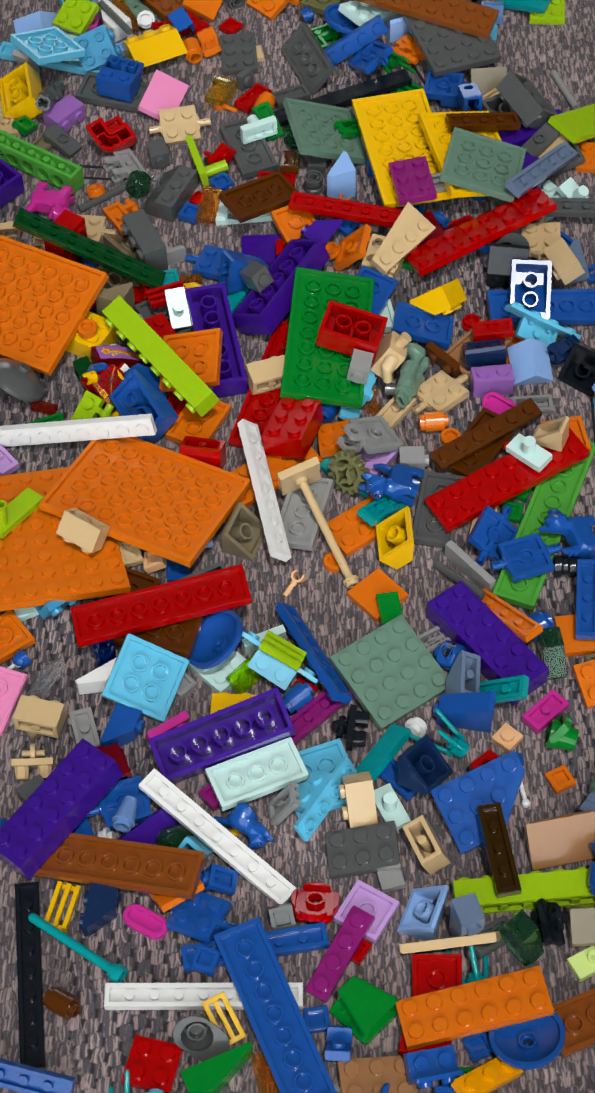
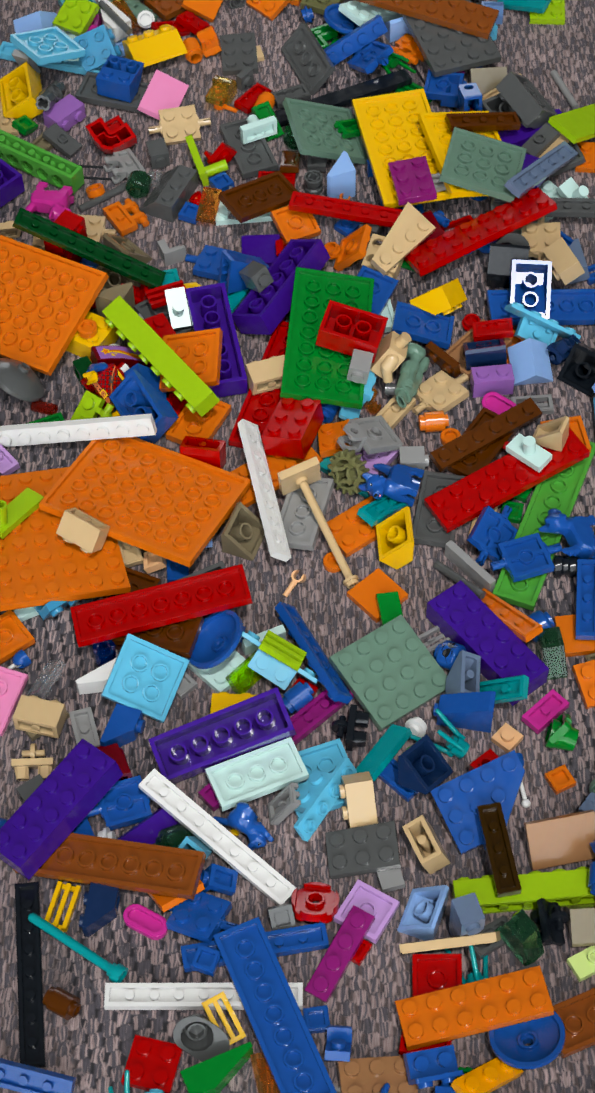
(125, 815): medium blue cone -> none
(144, 239): dark grey slope -> none
(176, 721): dark pink plate -> none
(180, 20): blue panel -> none
(191, 278): clear orange arm -> none
(230, 26): red tile -> none
(321, 230): dark purple slope -> none
(364, 1008): green piece -> none
(390, 807): light aqua tile -> none
(477, 1046): blue tile -> none

